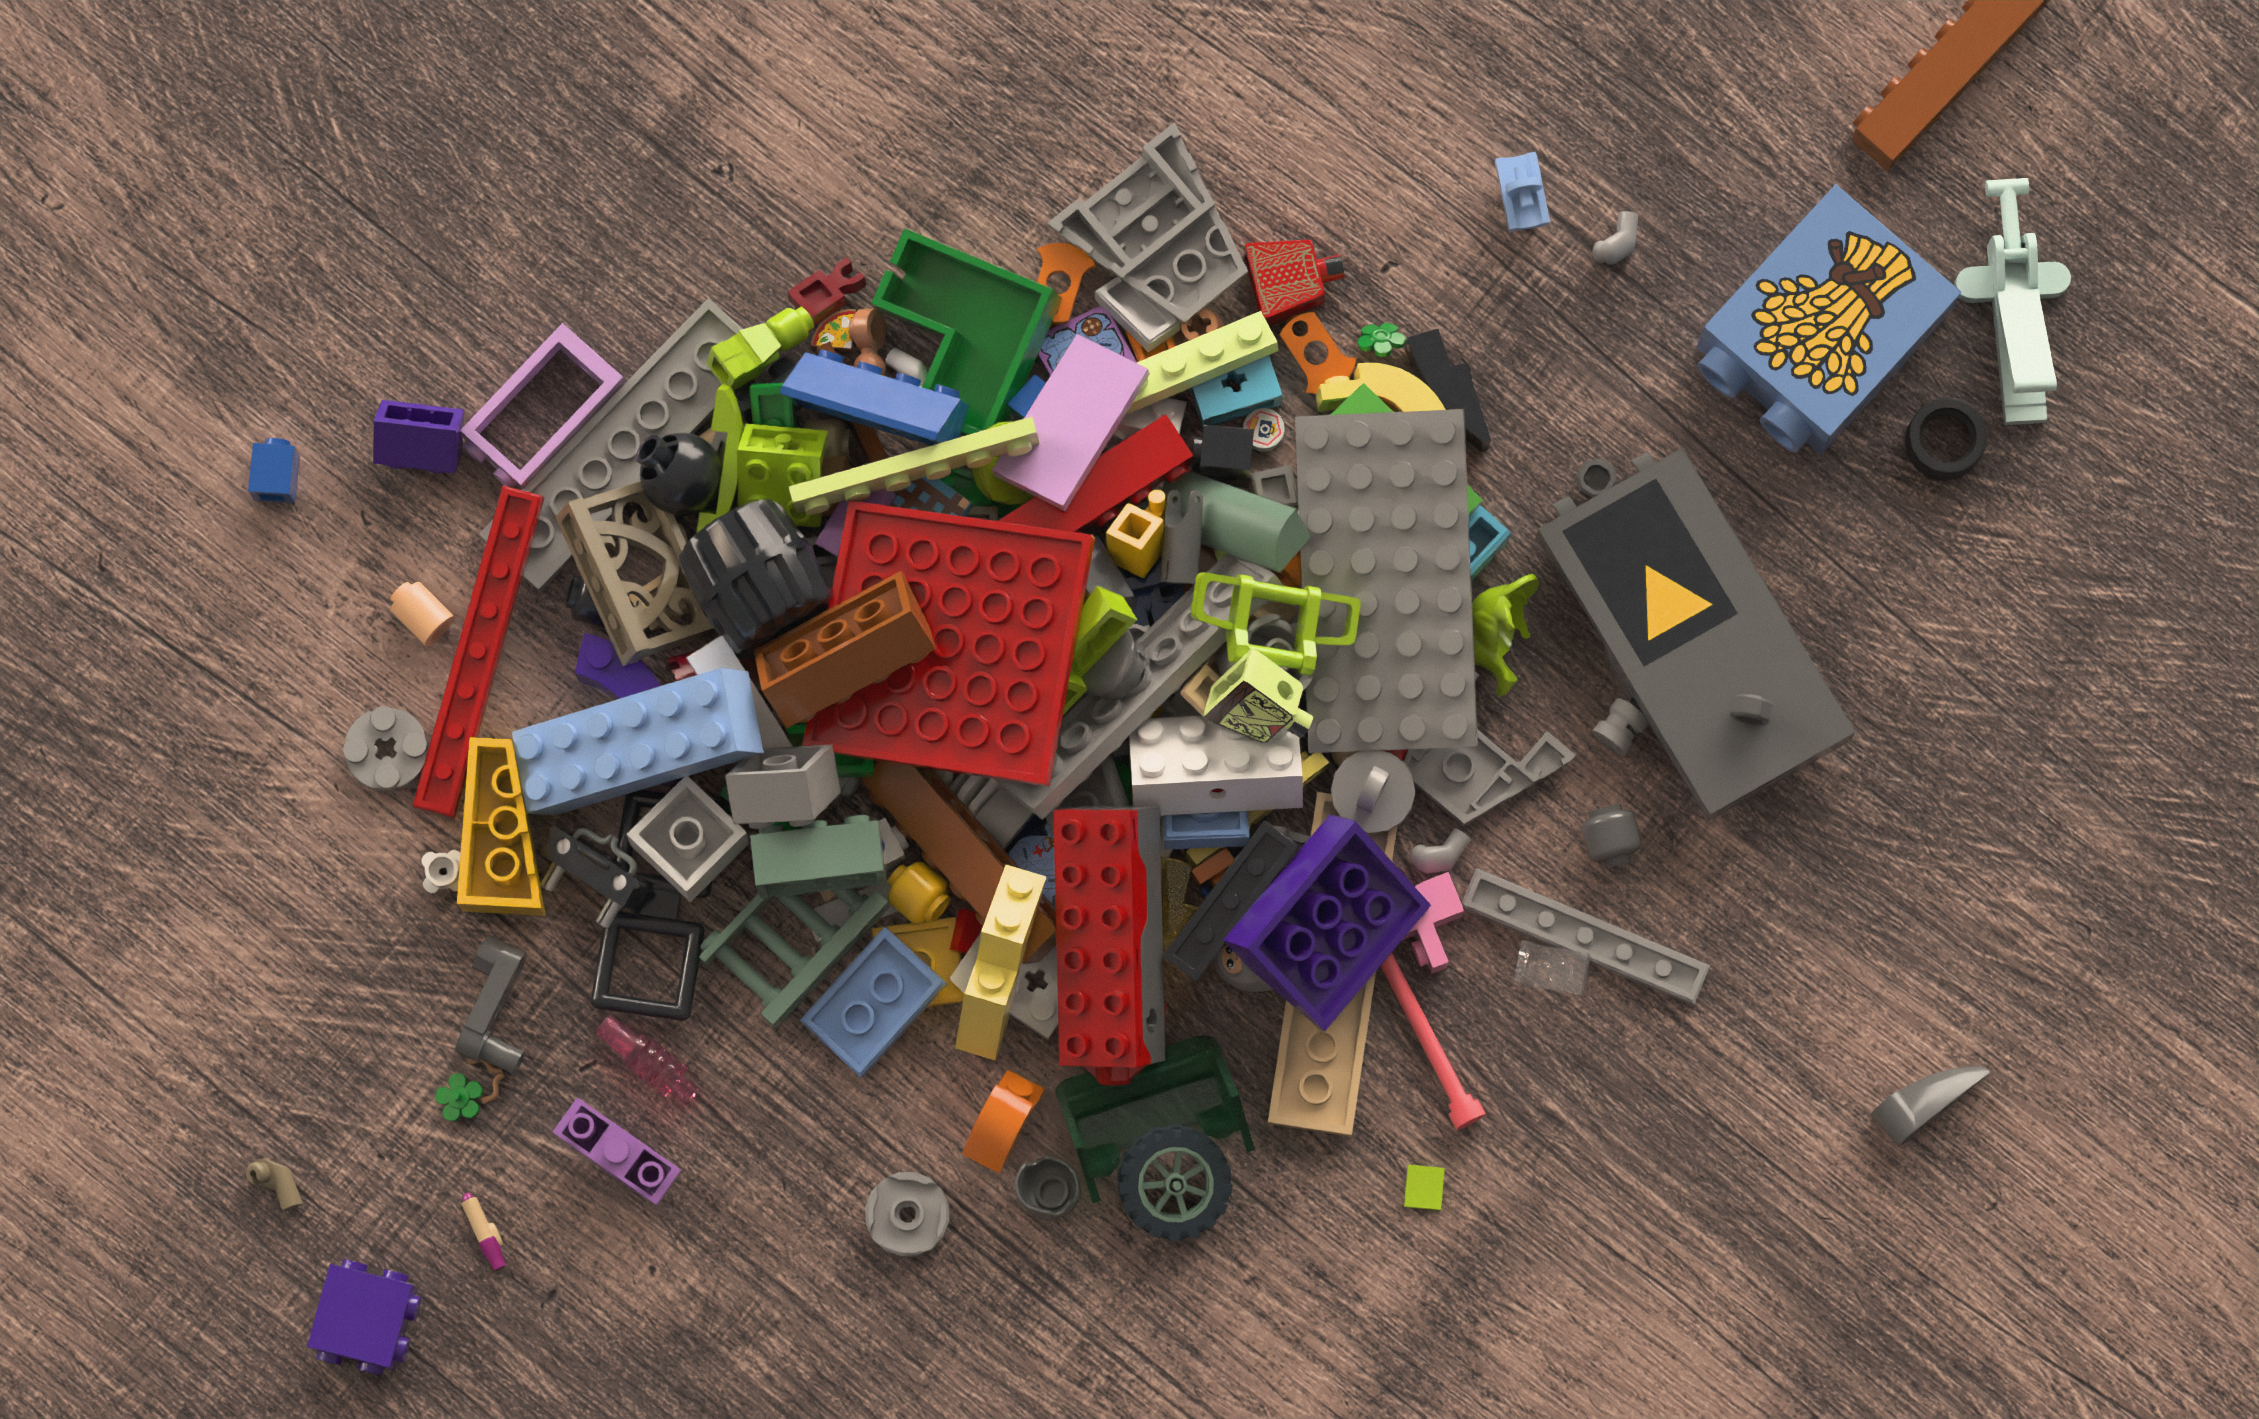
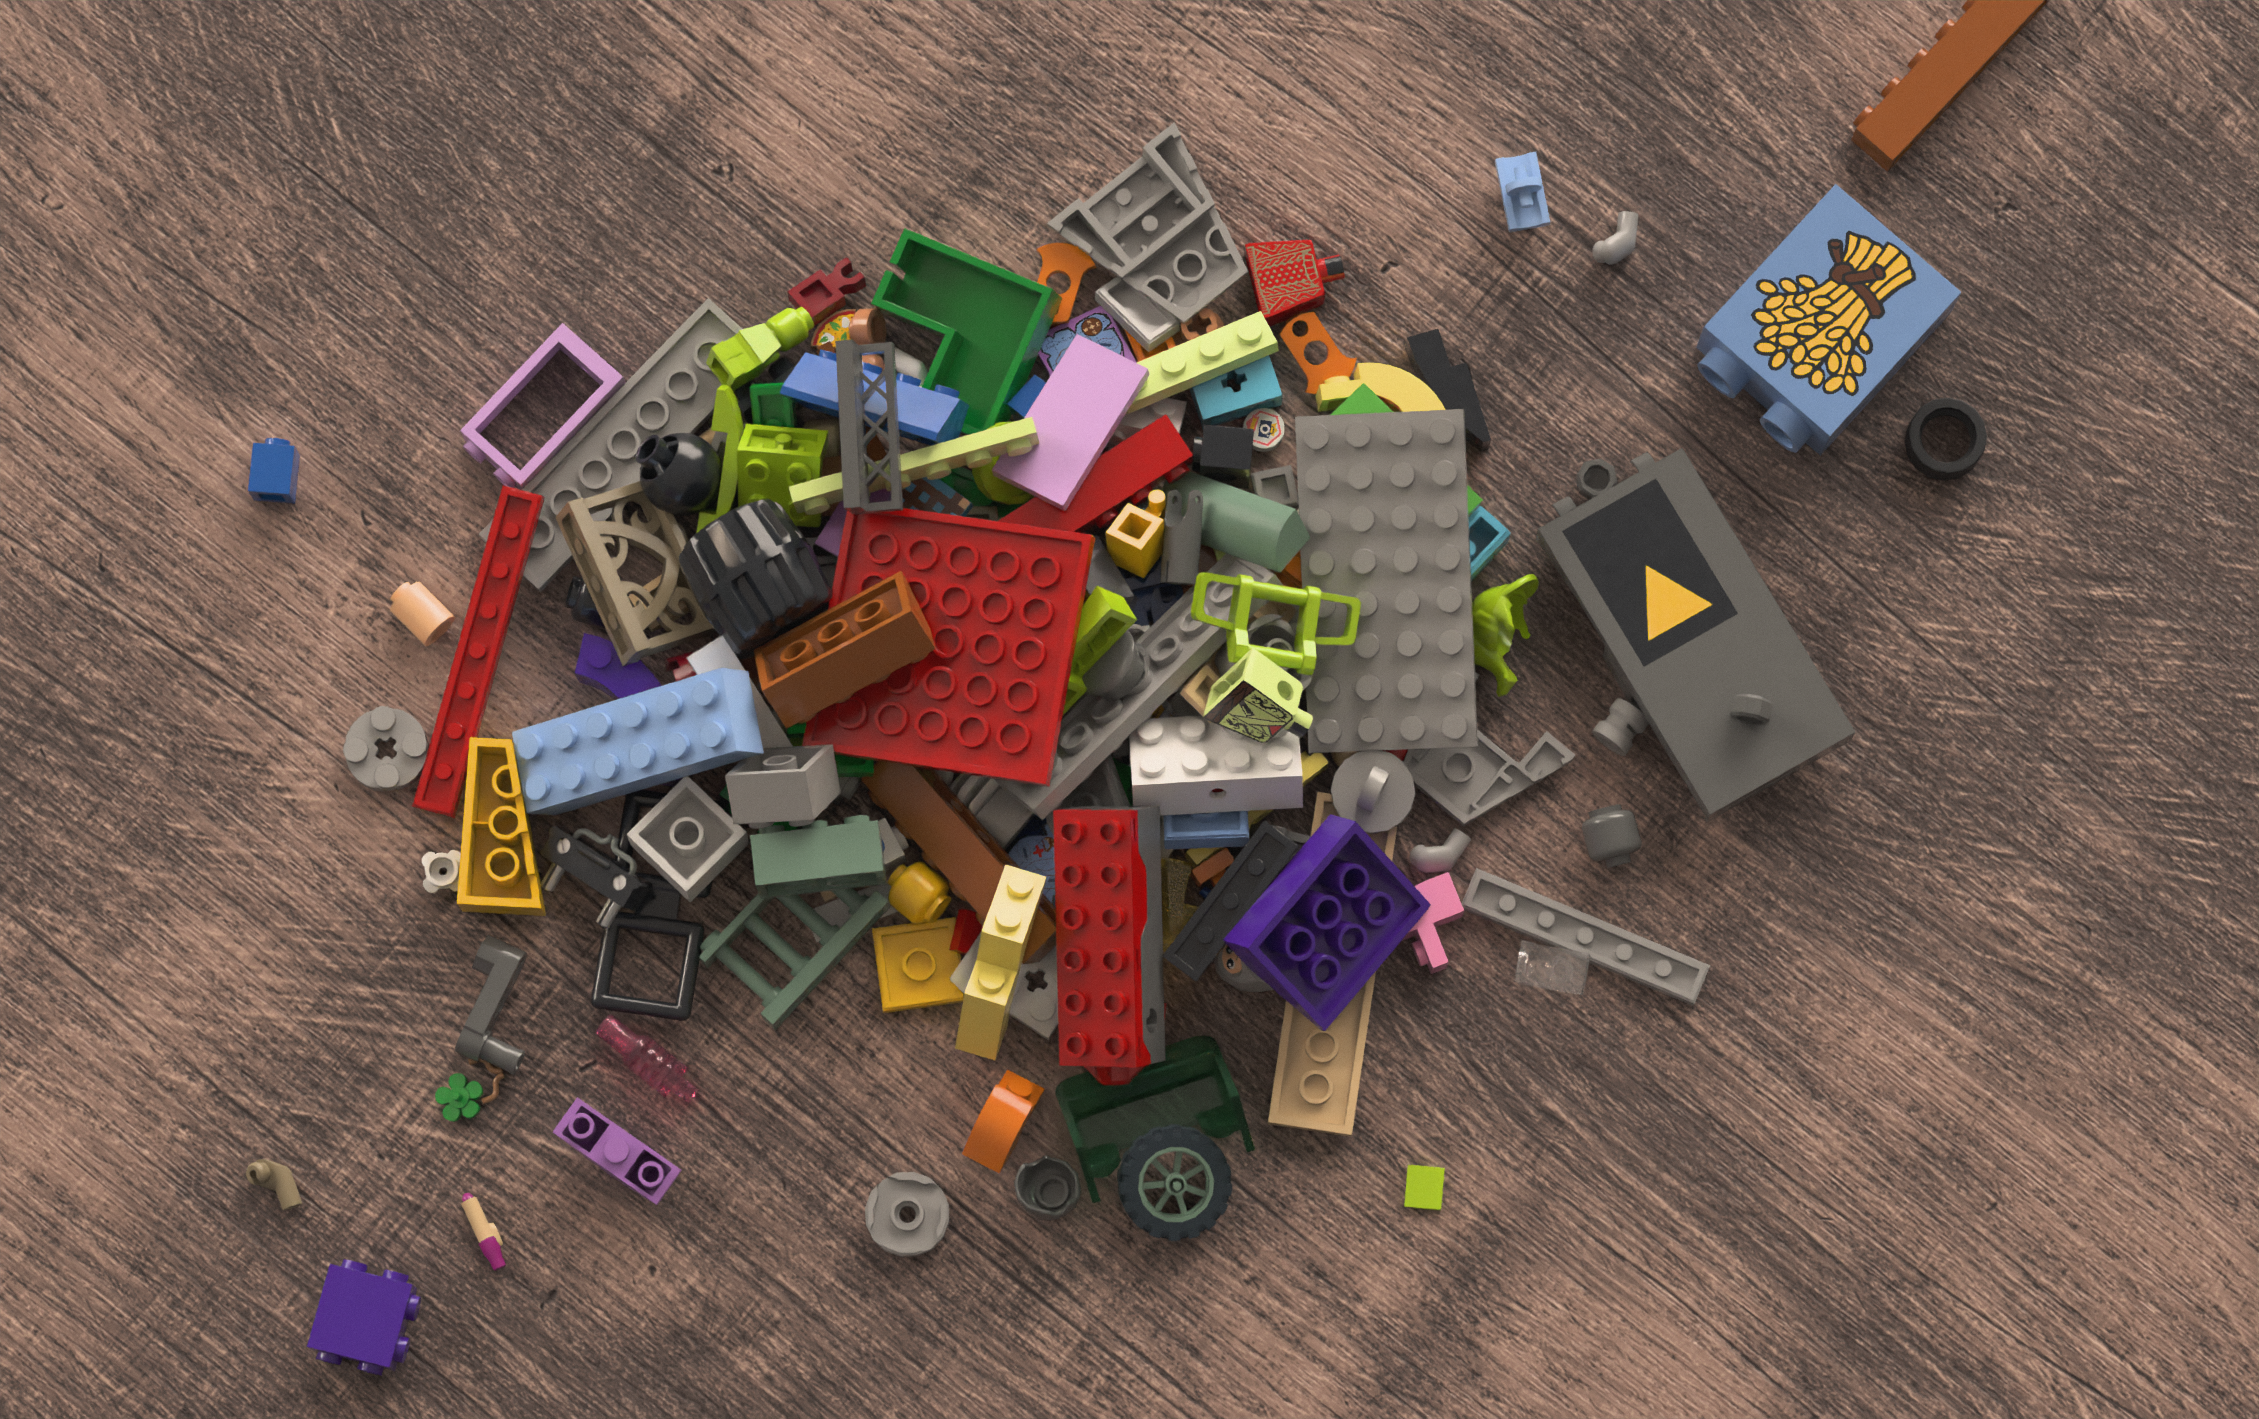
(418, 436): dark purple brick -> none
(853, 427): none -> dark grey fence
(873, 1002): medium blue tile -> none
(1380, 339): plant -> none
(1462, 1106): coral piece -> none
(1923, 1101): piece -> none
(2015, 287): light aqua piece -> none

